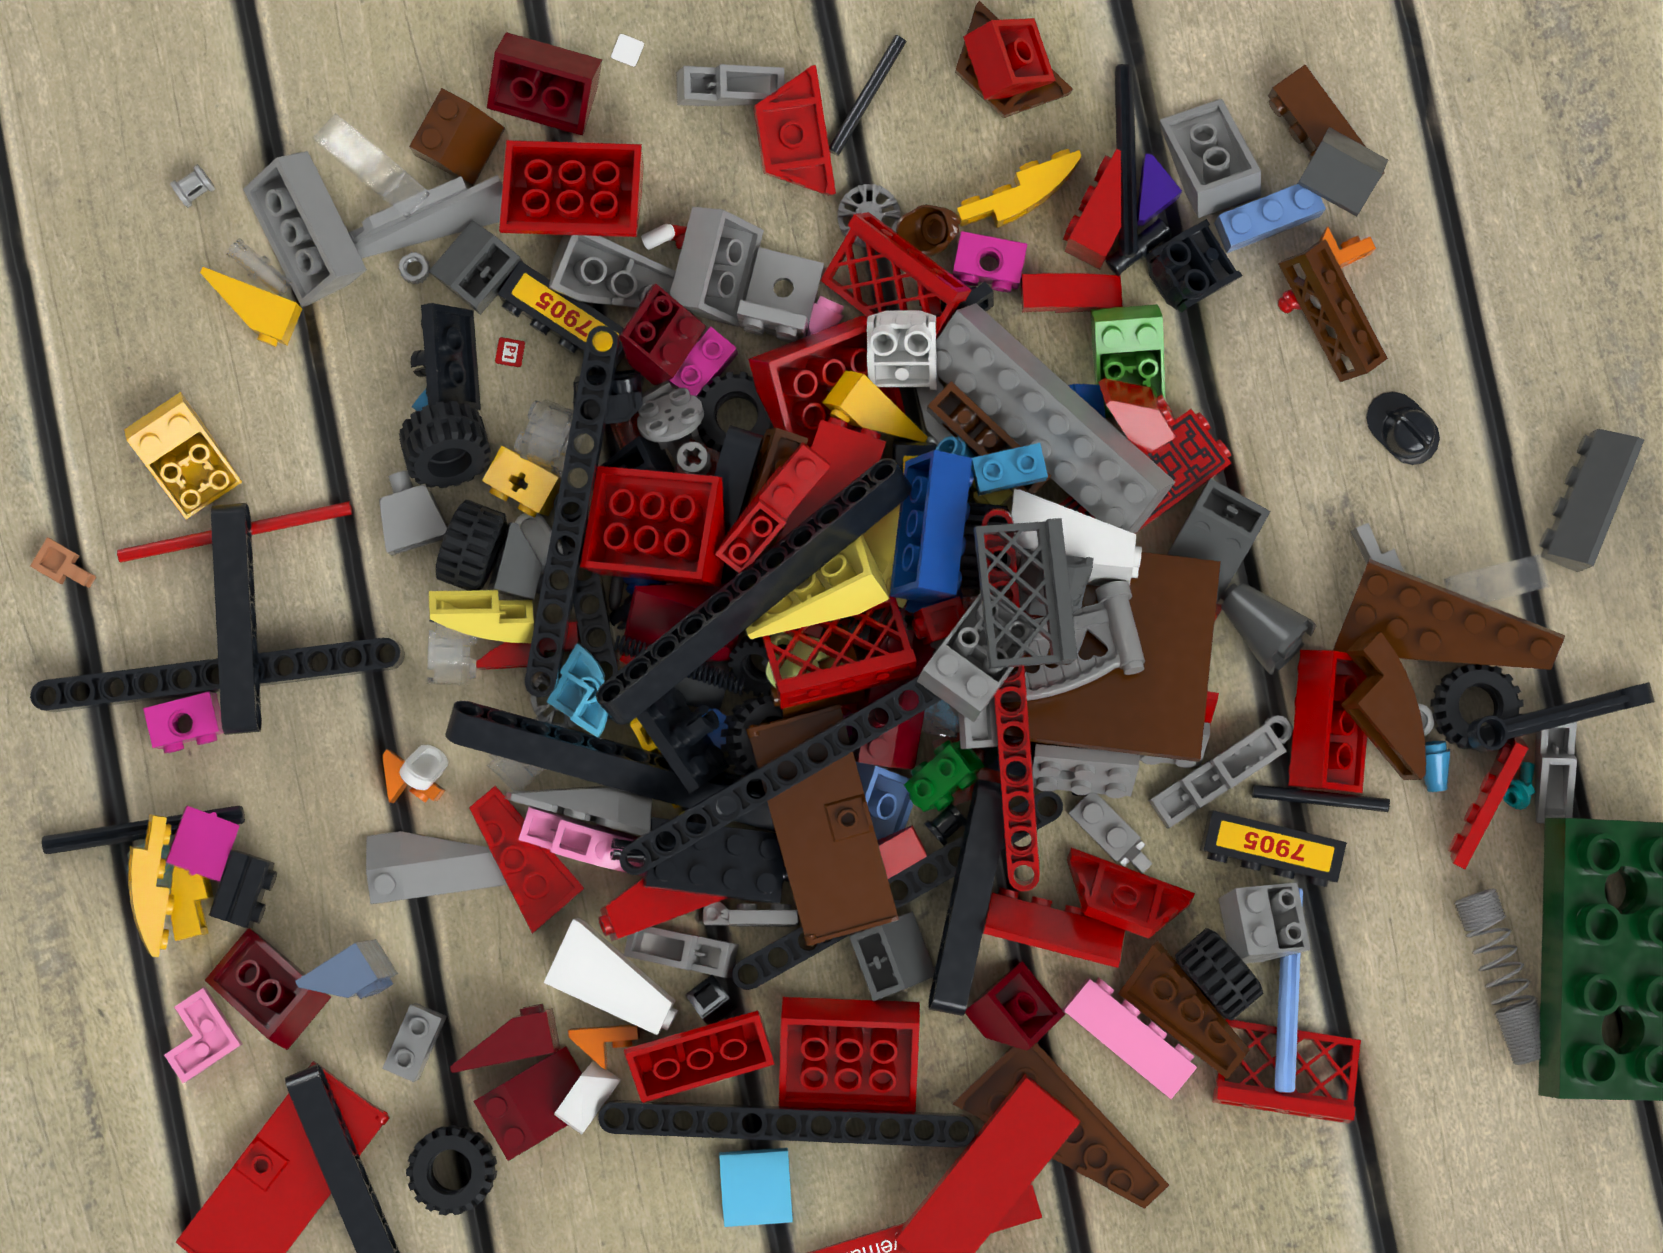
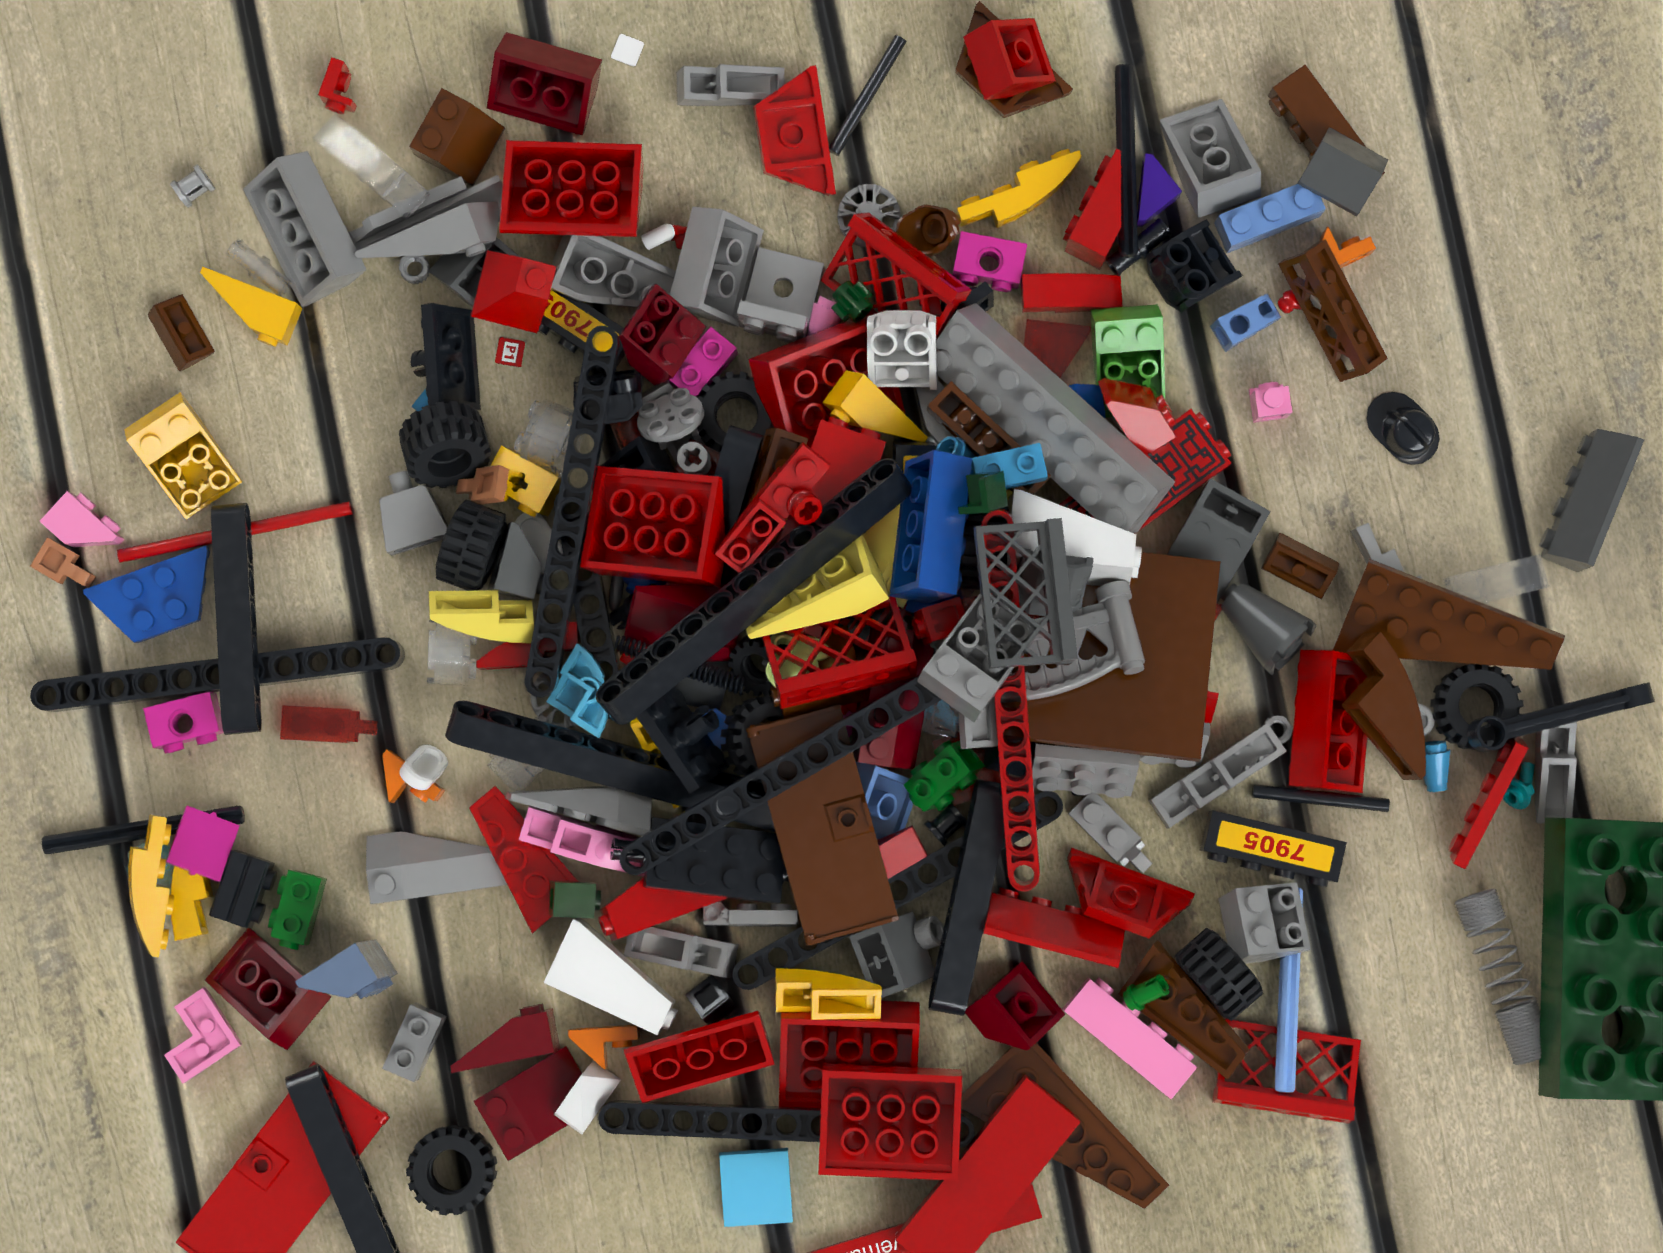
(78, 525): none -> bright pink slope
(155, 597): none -> blue wing
(180, 332): none -> reddish brown slope
(297, 909): none -> green brick
(324, 724): none -> clear red hinge
(336, 81): none -> red bracket
(452, 232): none -> light grey wedge
(487, 486): none -> nougat plate
(513, 291): none -> red slope
(574, 899): none -> dark green brick
(797, 502): none -> red bush
(826, 995): none -> yellow slope
(852, 301): none -> dark green gear
(890, 1122): none -> red slope
(928, 932): none -> light grey axle
(985, 493): none -> dark green panel
(1054, 342): none -> clear red wing
(1146, 992): none -> green pin
(1245, 322): none -> medium blue leg
(1270, 402): none -> bright pink brick
(1300, 565): none -> reddish brown slope

